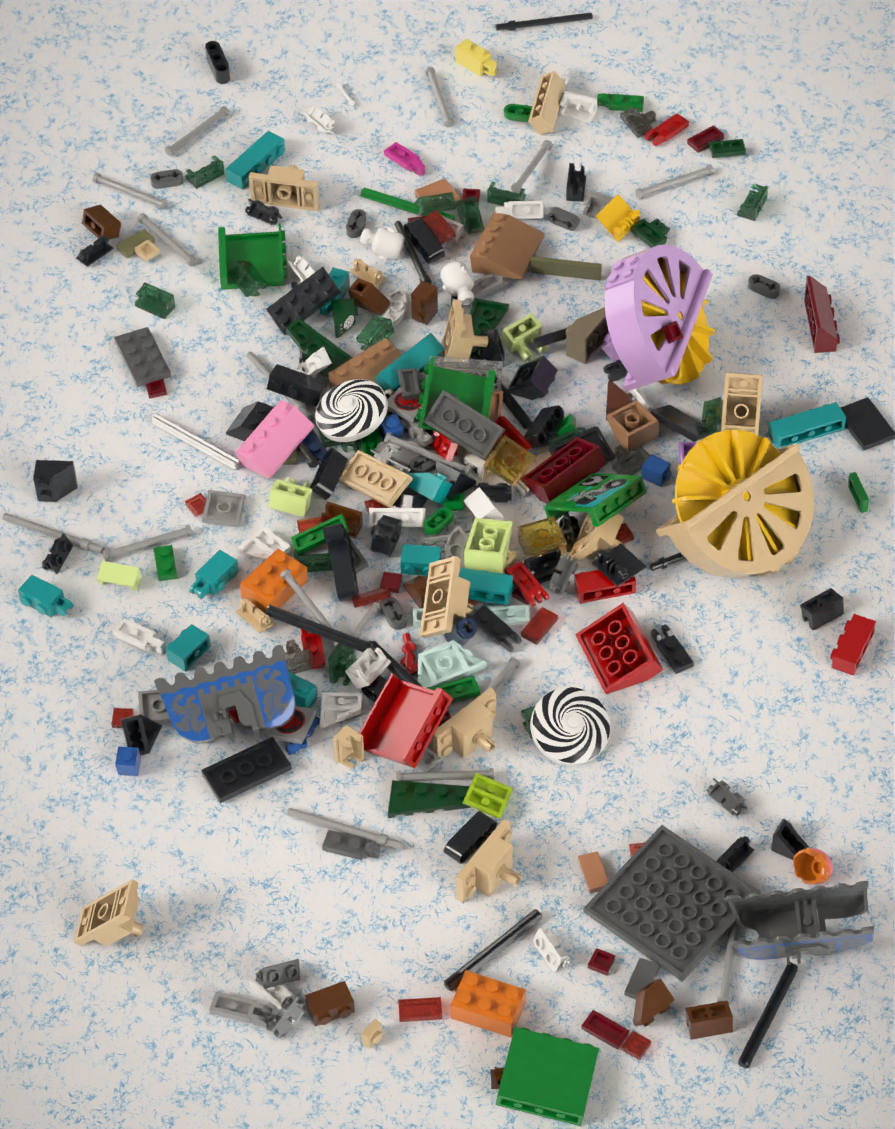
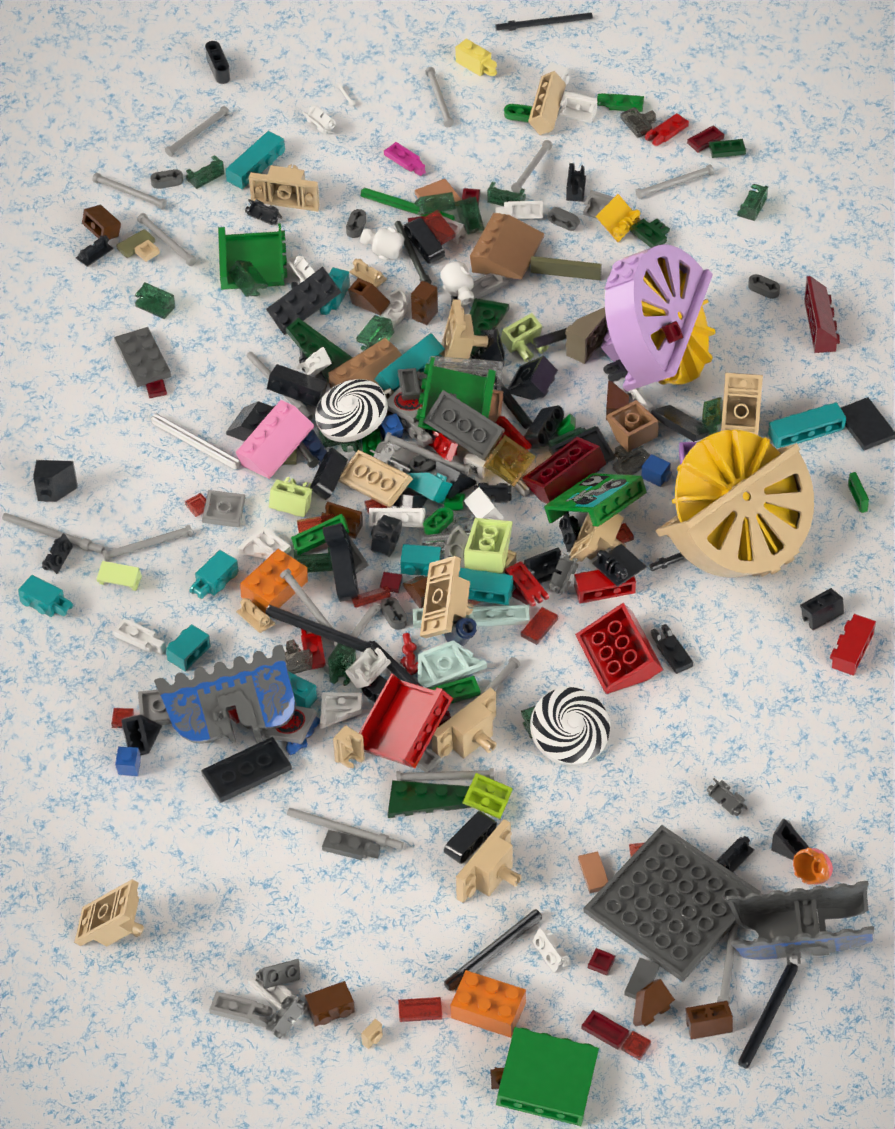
(165, 563): green plate -> none
(343, 315): dark green slope -> none
(495, 628): black hinge -> none
(540, 536): clear yellow slope -> none

